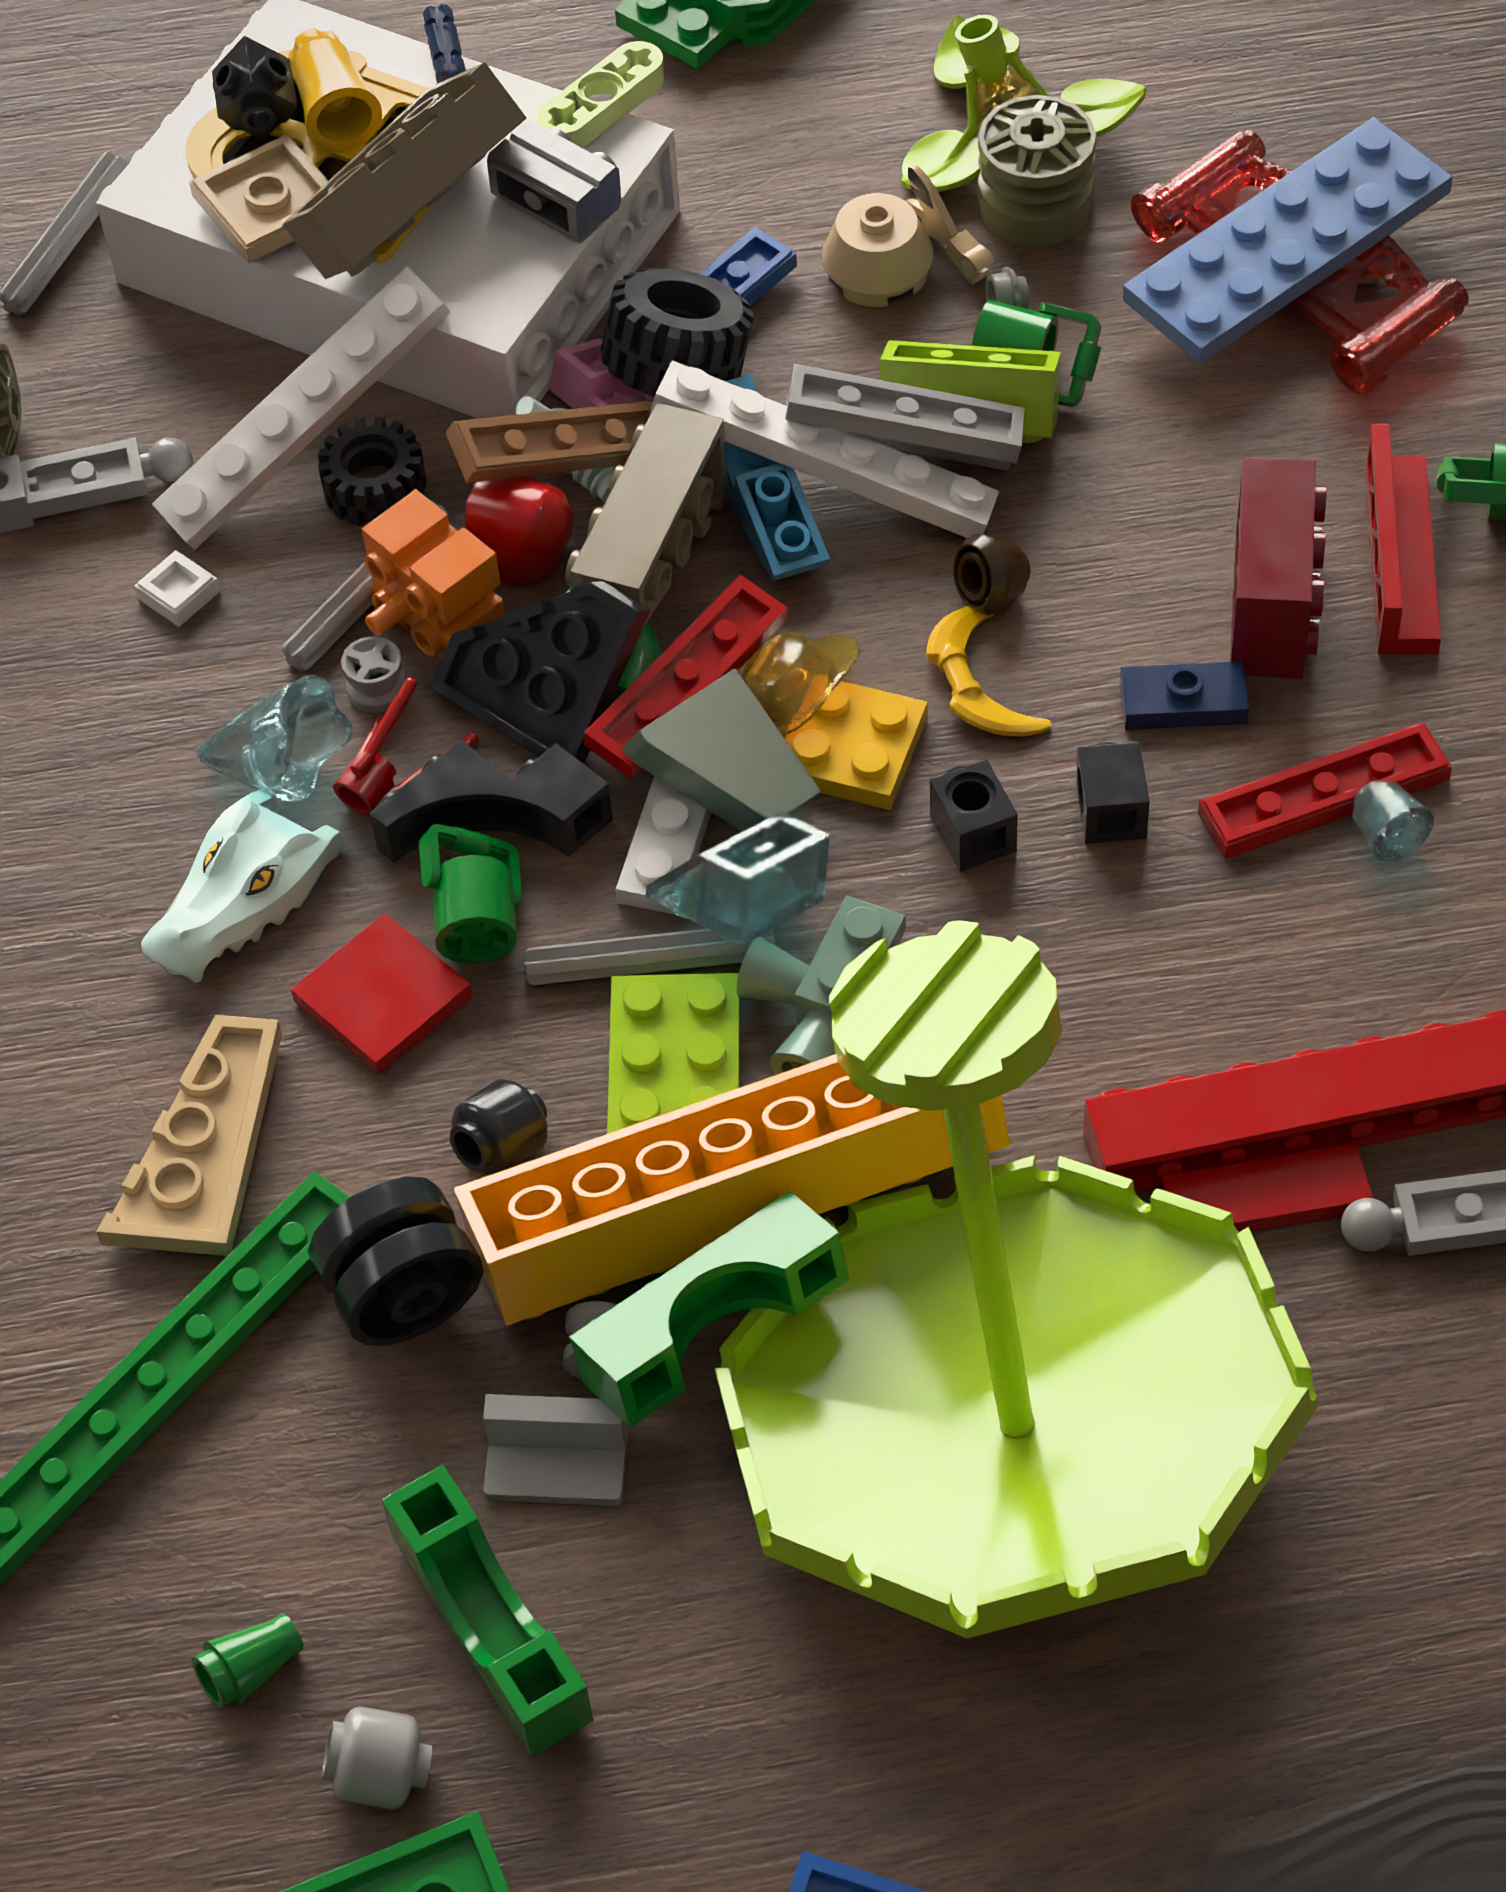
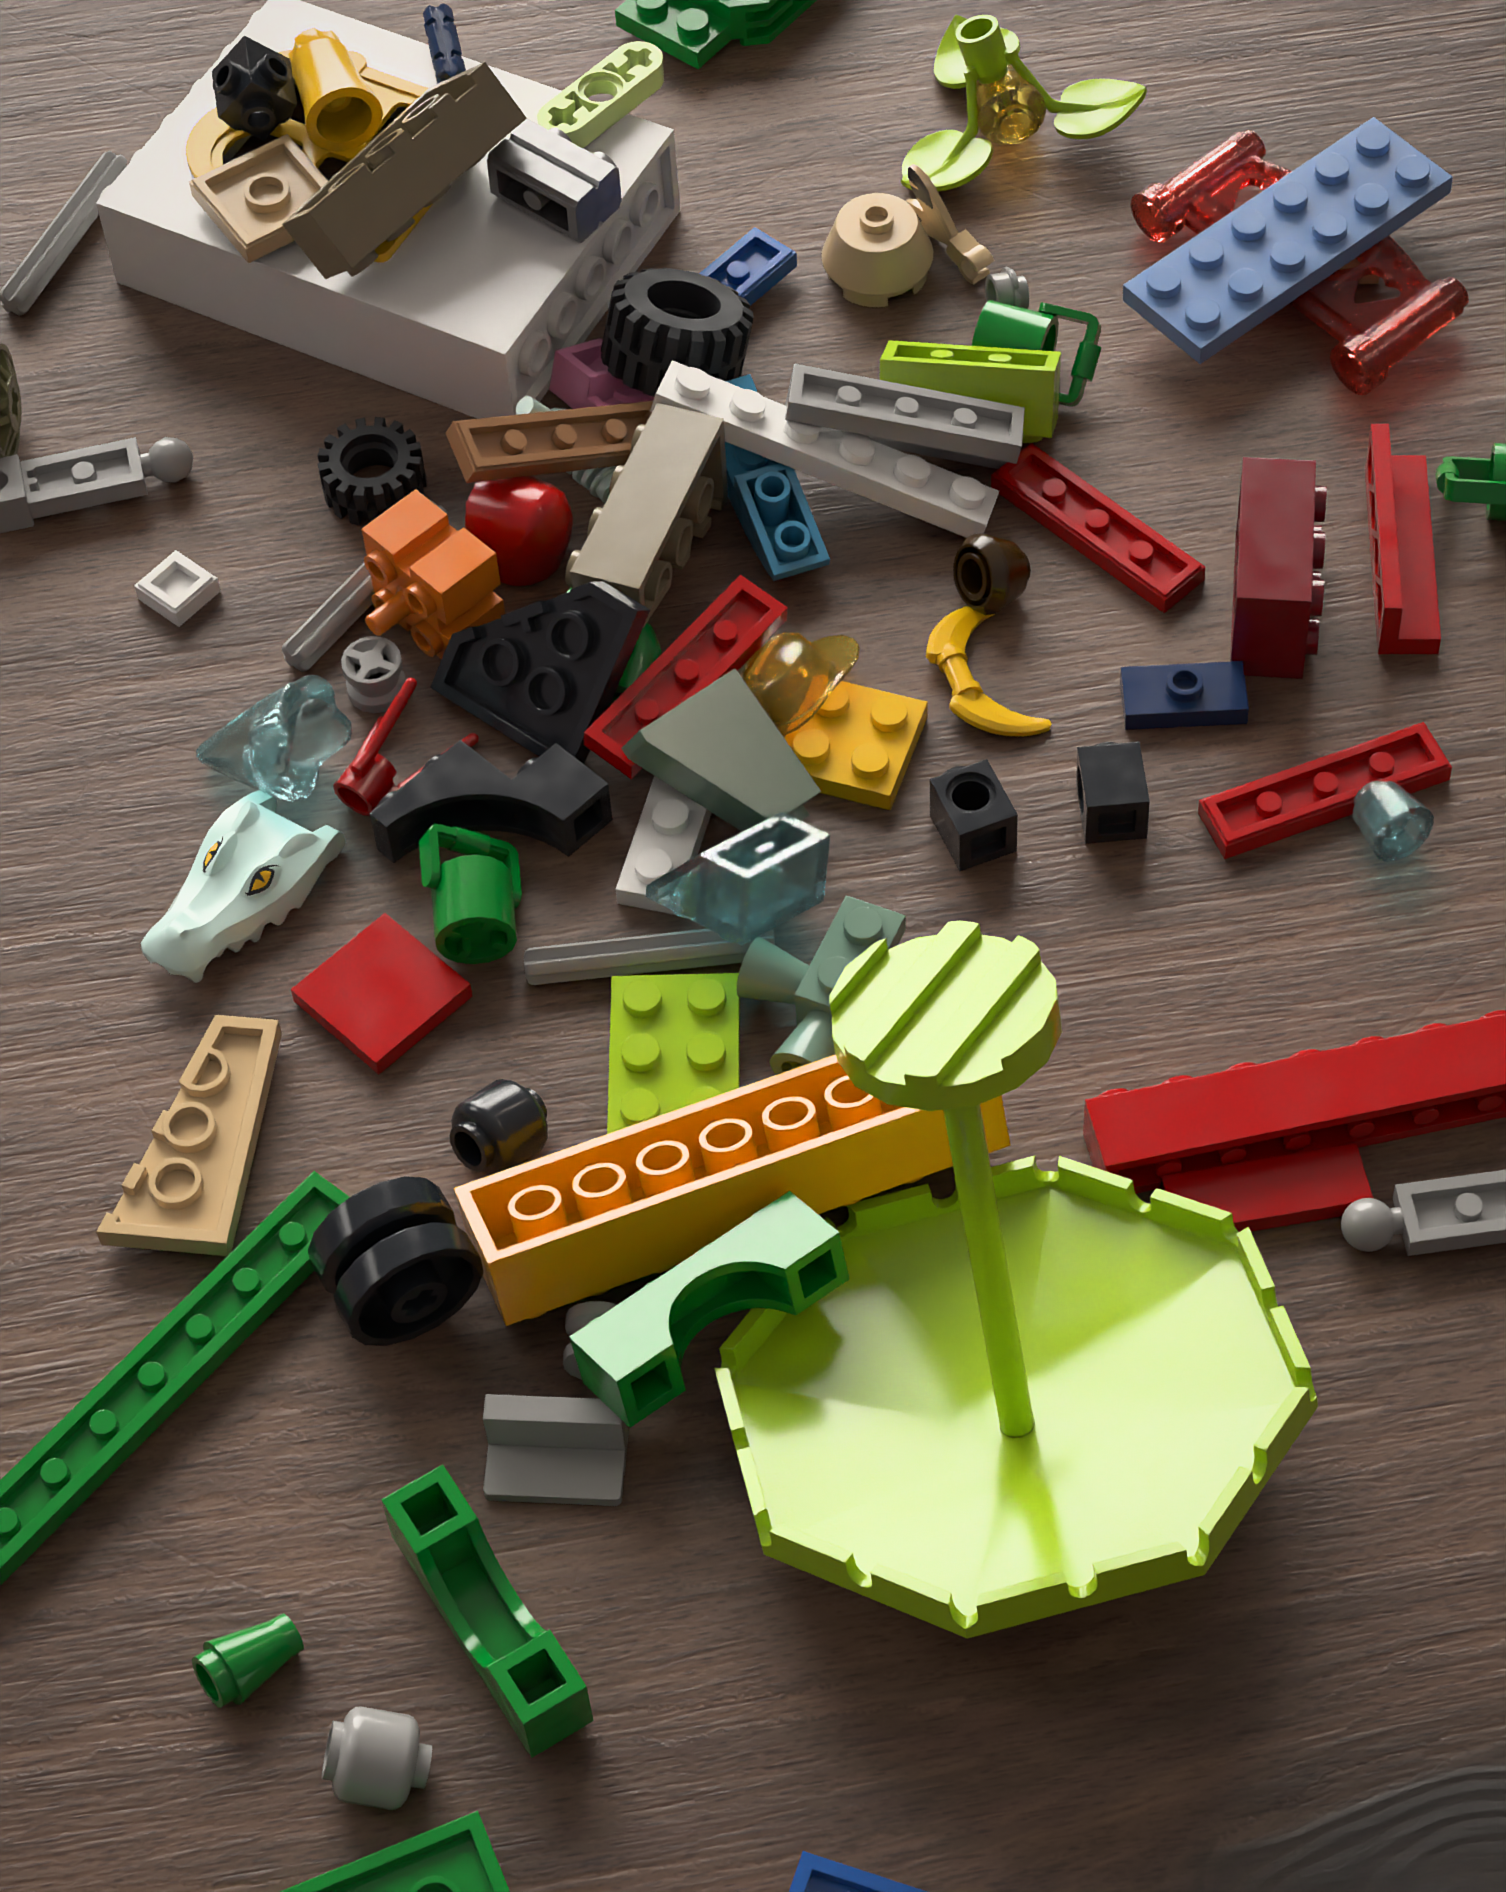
(301, 407): white plate -> none
(1036, 170): olive wheel -> none
(1098, 528): none -> red tile

